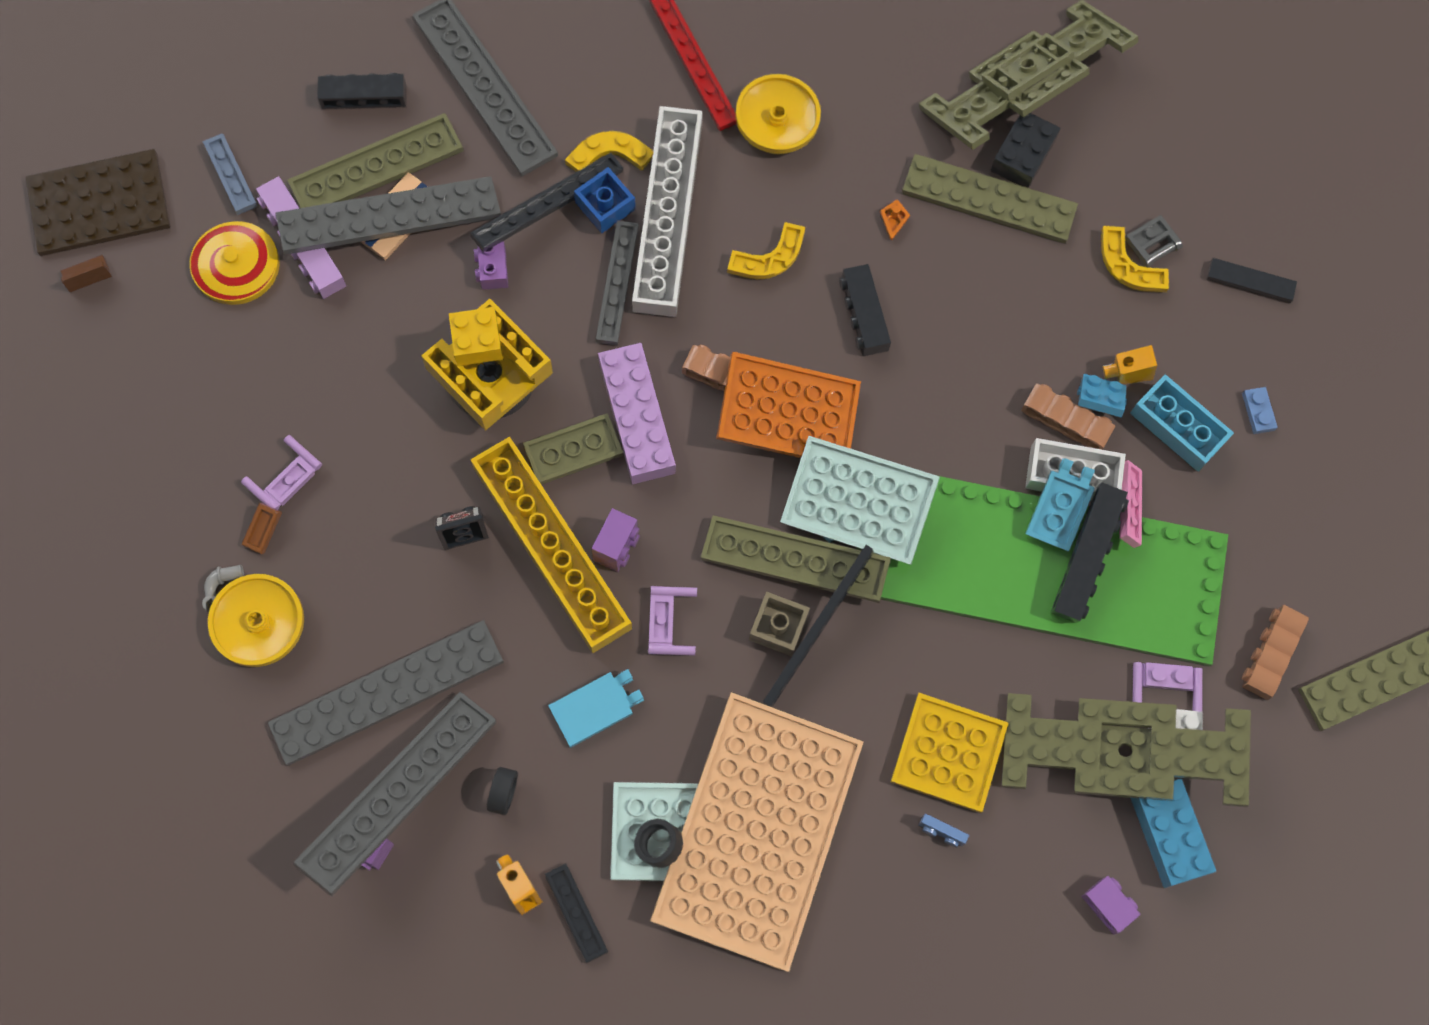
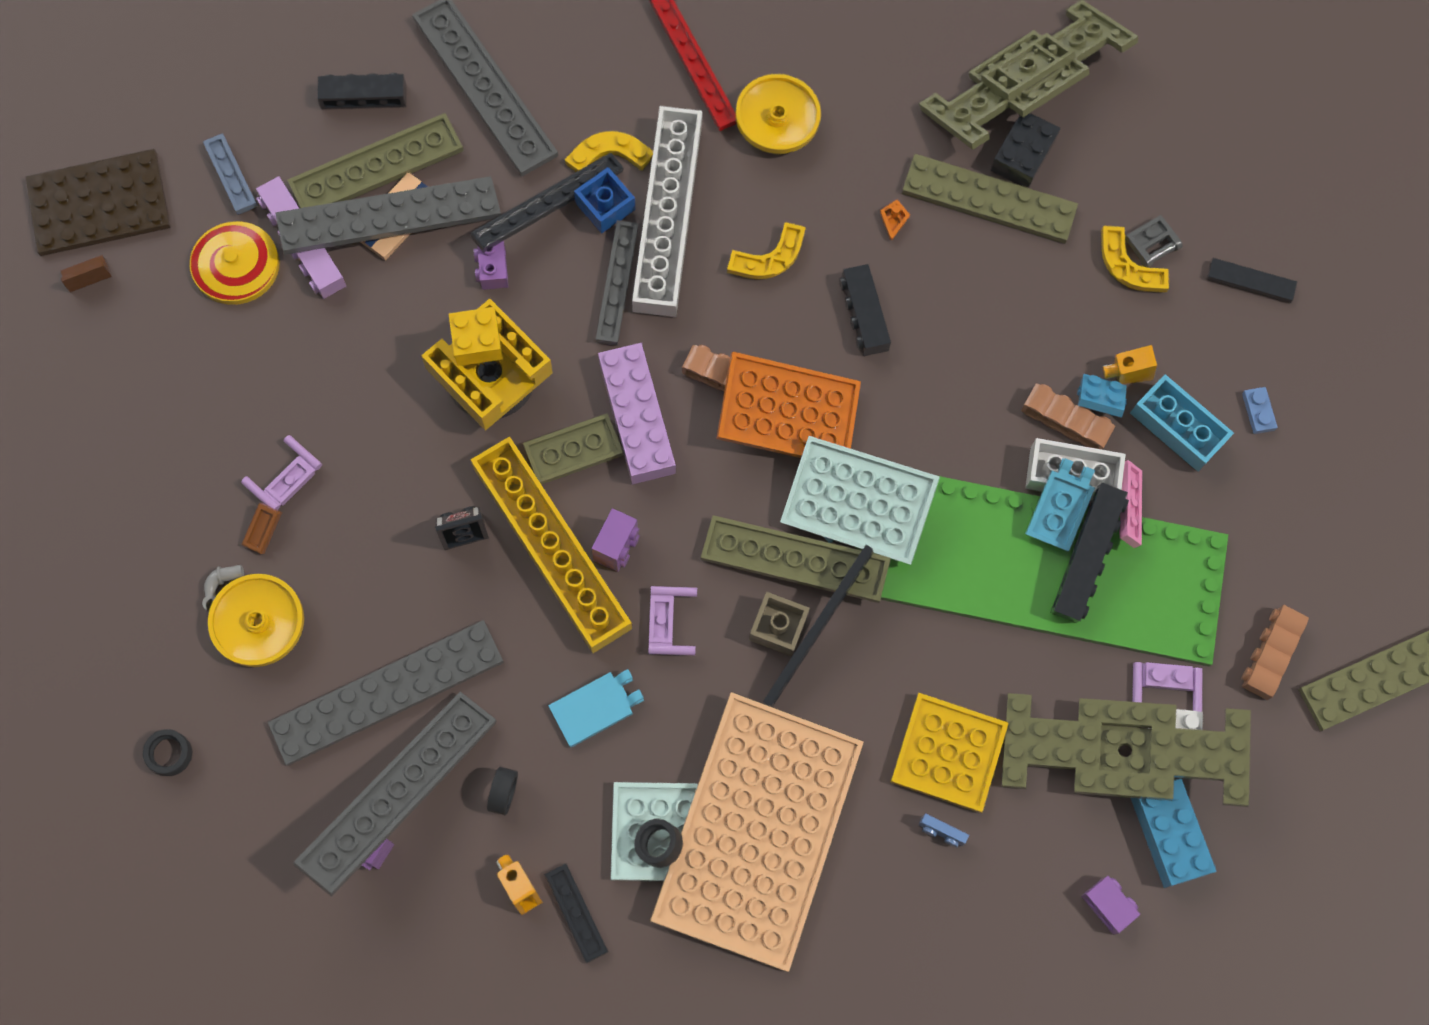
(154, 740): none -> black tyre

